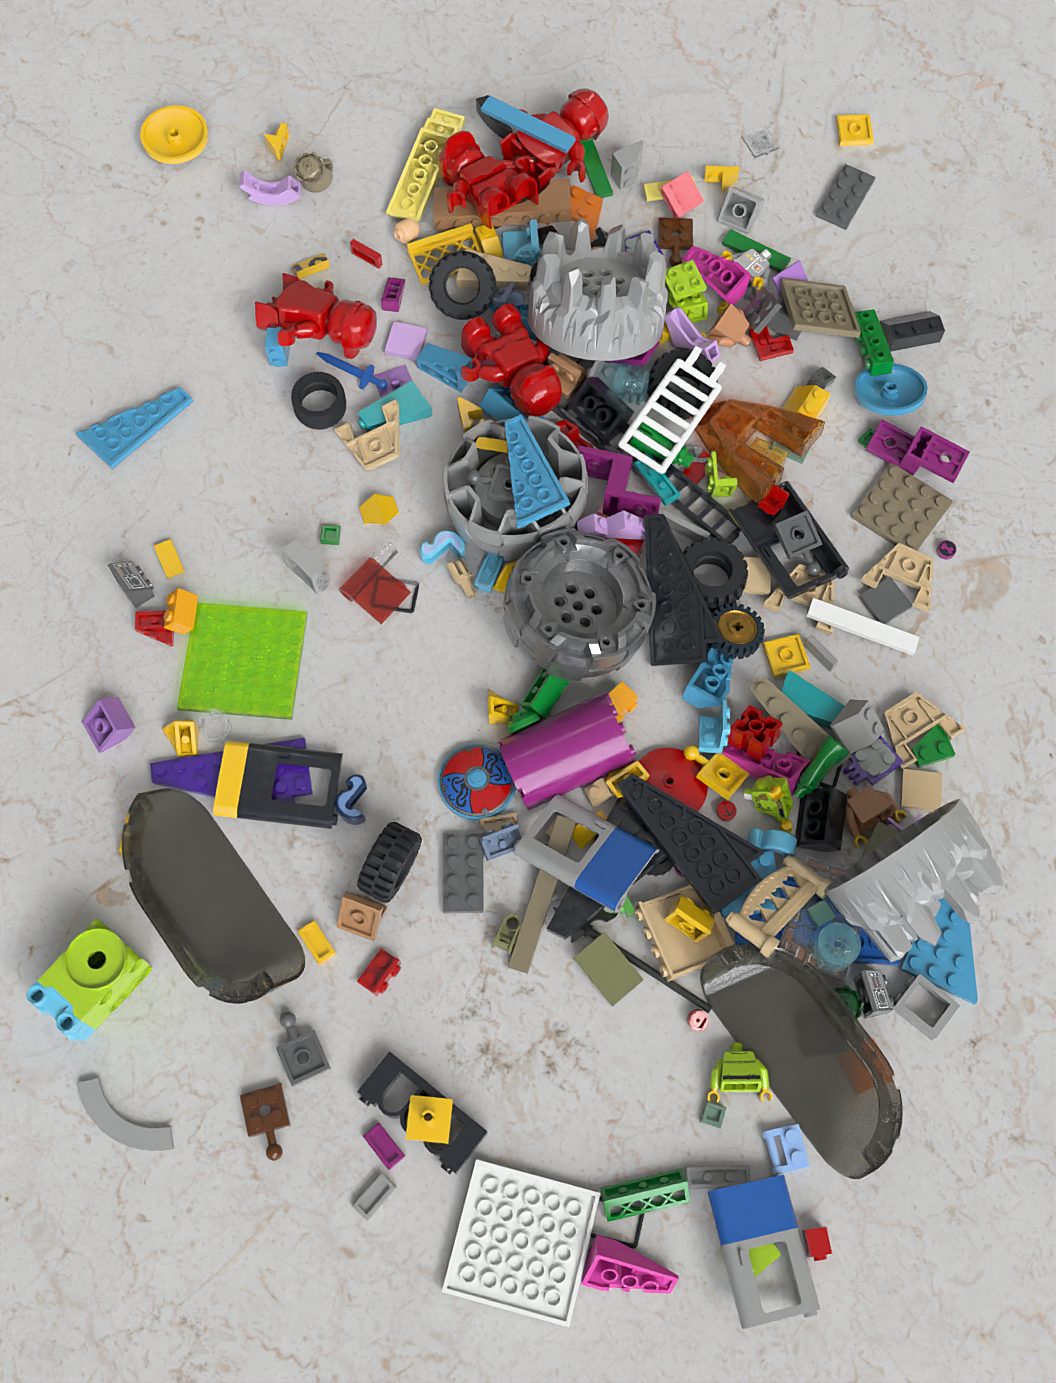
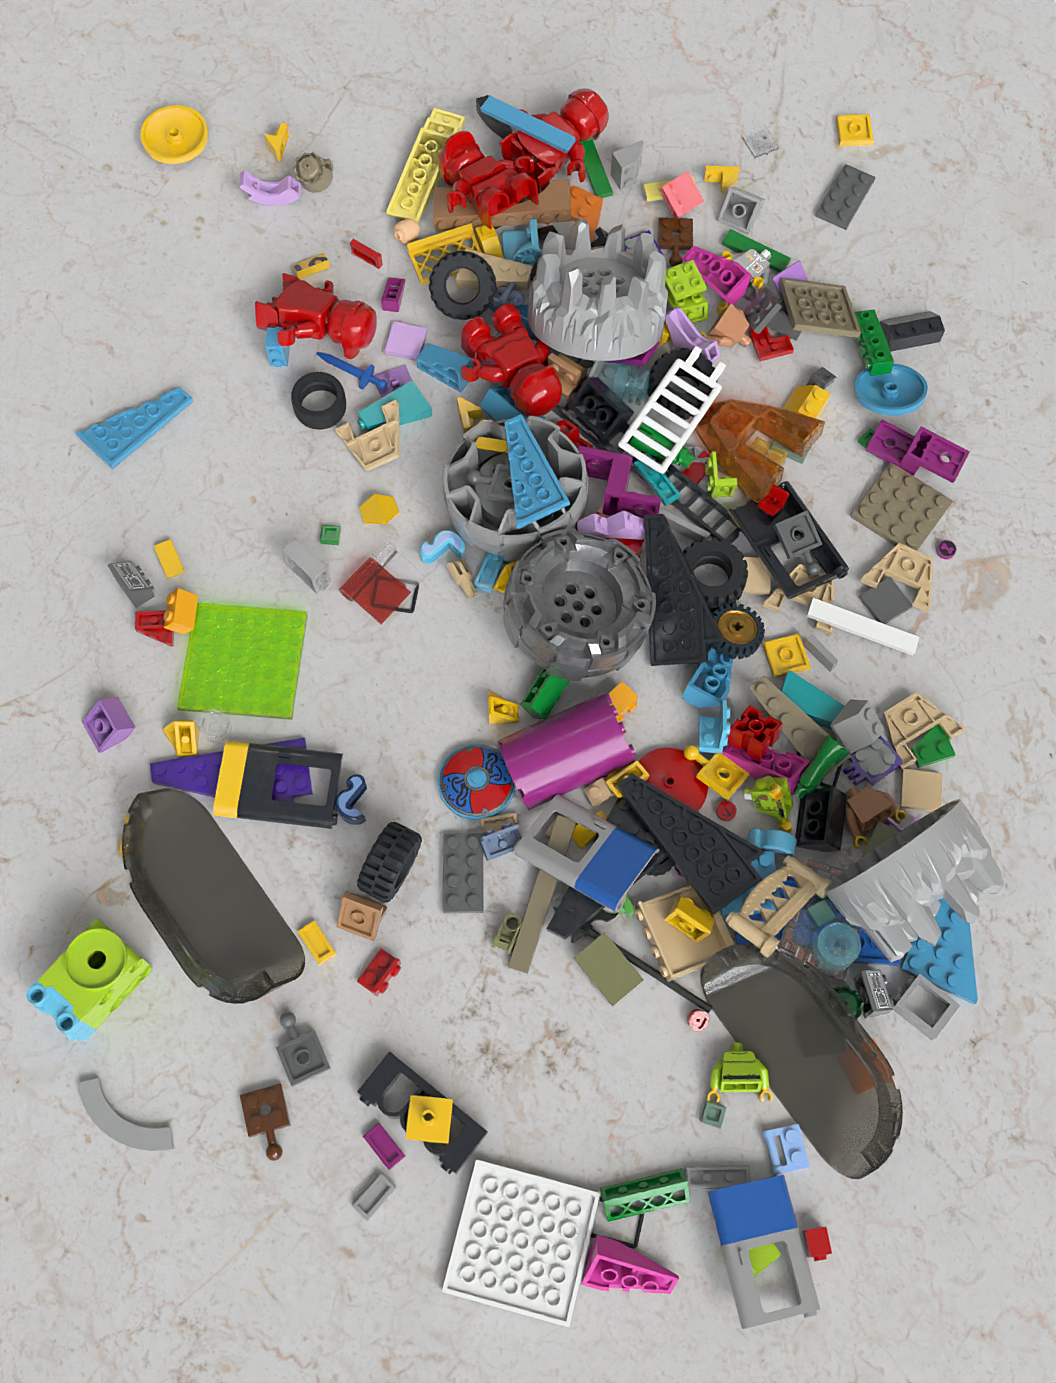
(521, 720): green piece -> none

